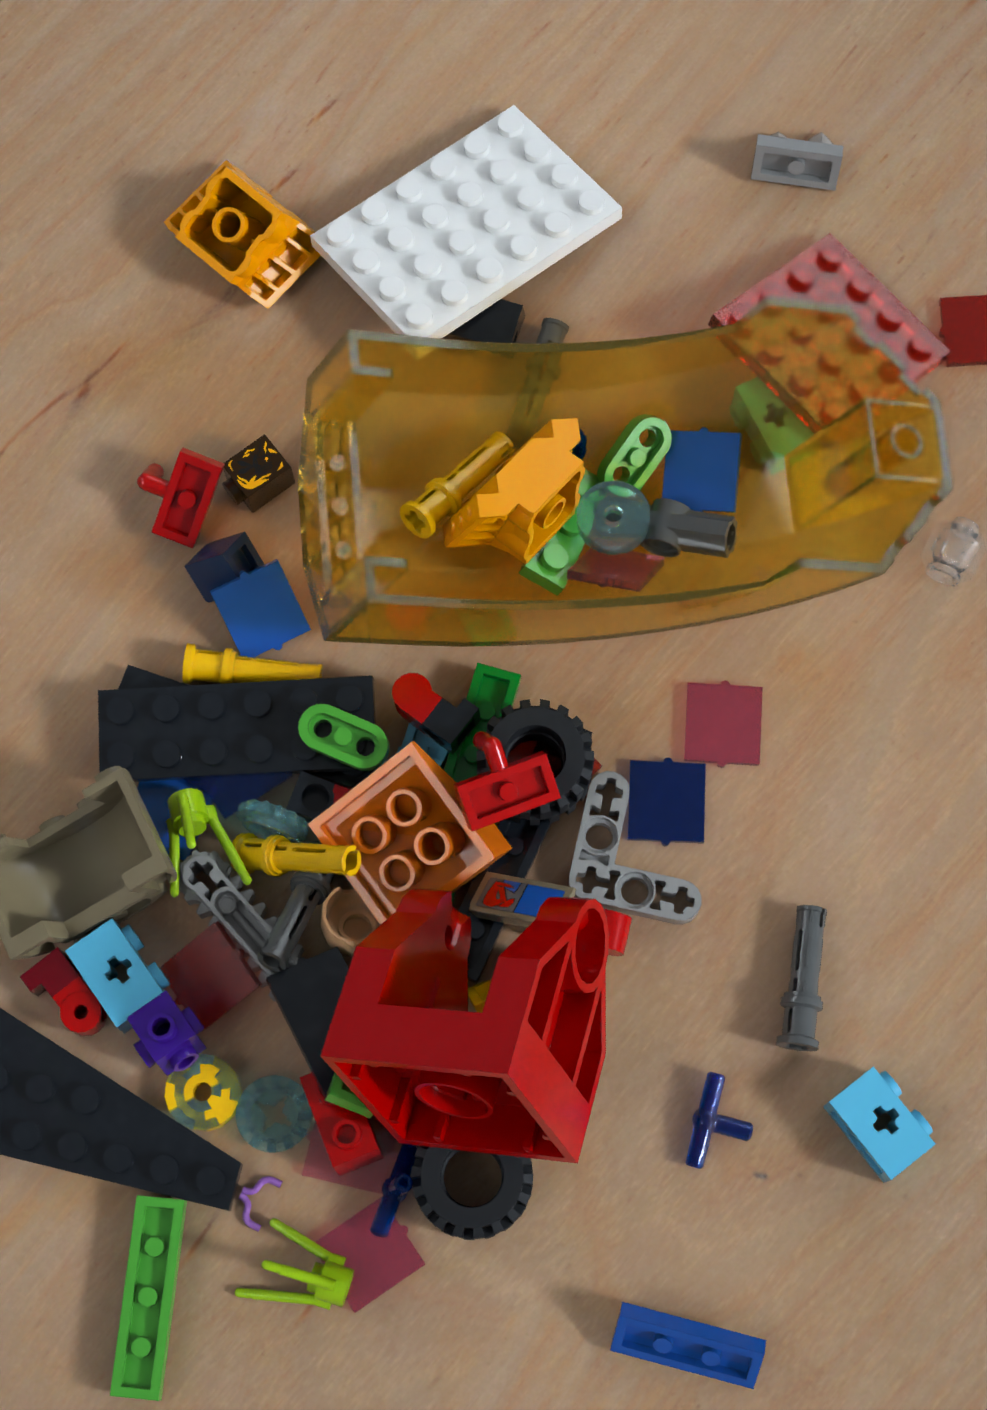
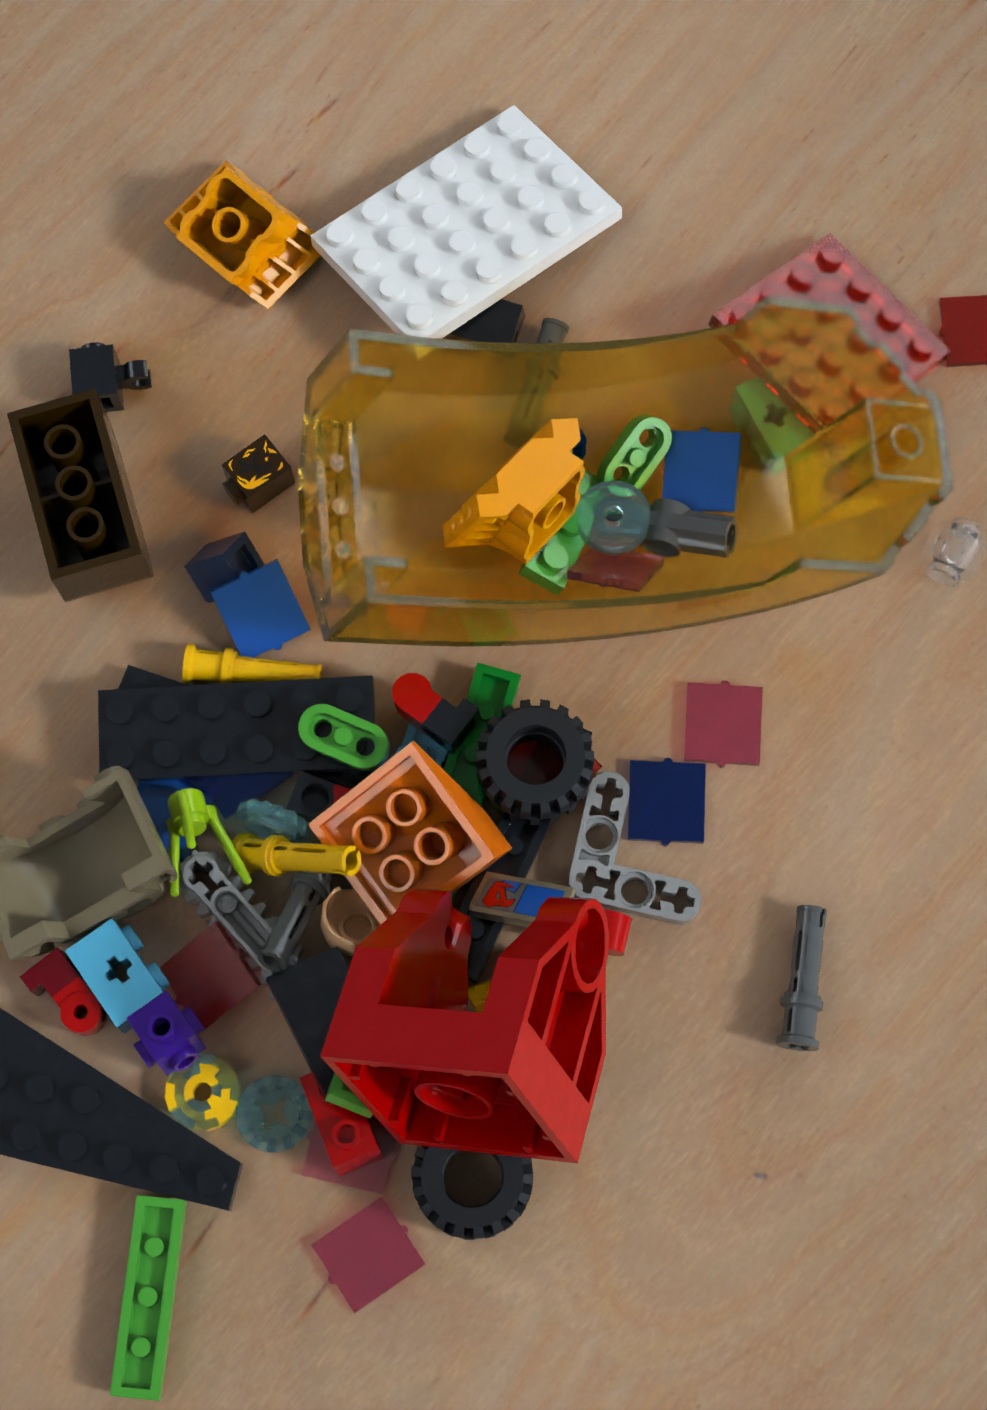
(80, 495): none -> dark brown brick
(99, 368): none -> black brick
(184, 495): red plate -> none
(251, 1191): medium lavender piece -> none
(327, 1280): lime plant -> none
(394, 1191): clear blue piece -> none
(445, 494): yellow pin -> none
(506, 787): red plate -> none
(688, 1345): blue plate -> none
(707, 1121): clear blue piece -> none
(796, 161): light grey tile -> none
(883, 1151): medium azure brick -> none

